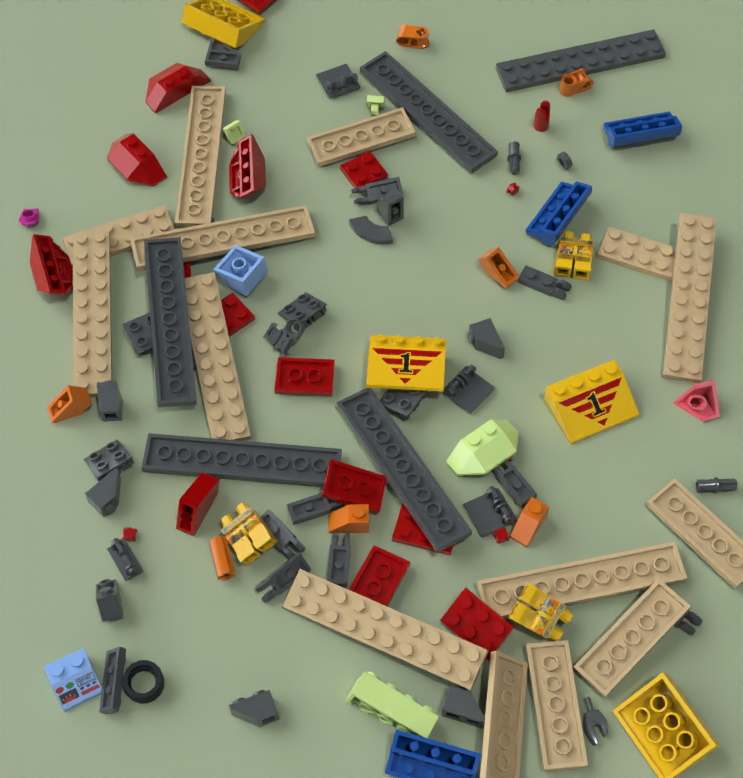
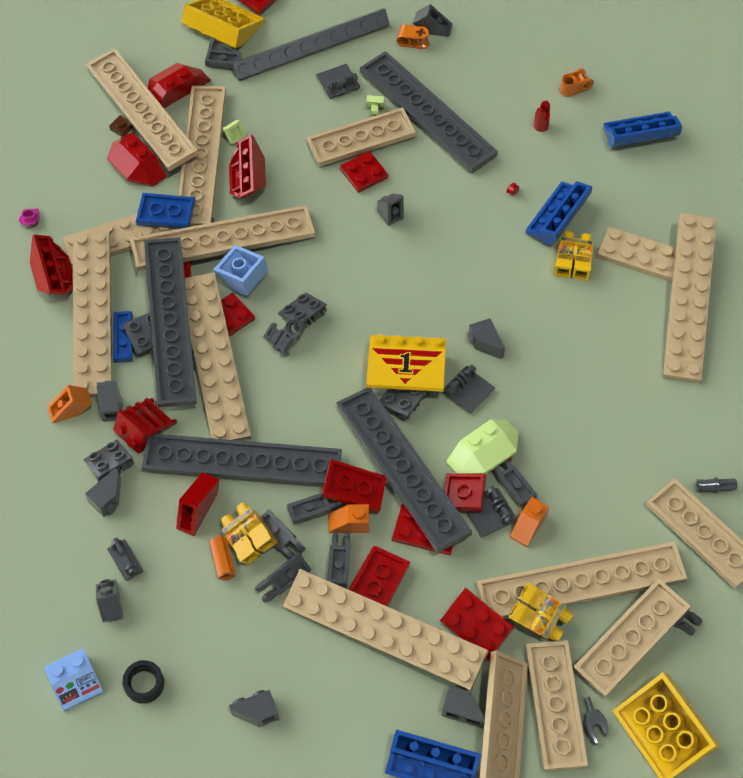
(112, 680): dark grey plate -> none
(121, 126): none -> reddish brown plate
(121, 343): none -> blue tile
(129, 534): red piece -> none
(135, 428): none -> red plate
(142, 110): none -> tan plate
(165, 211): none -> blue tile
(304, 376): red plate -> none
(310, 43): none -> dark grey plate
(375, 233): dark grey tile -> none
(378, 189): dark grey hinge -> none
(391, 705): yellowish green wedge -> none
(433, 20): none -> dark grey slope
(466, 491): none -> red tile
(498, 267): orange slope -> none
(501, 535): red piece -> none
(514, 157): dark grey axle -> none
(544, 282): dark grey hinge -> none
(564, 160): dark grey tile -> none
(591, 401): yellow slope -> none
(592, 57): dark grey plate -> none
(700, 401): coral slope -> none

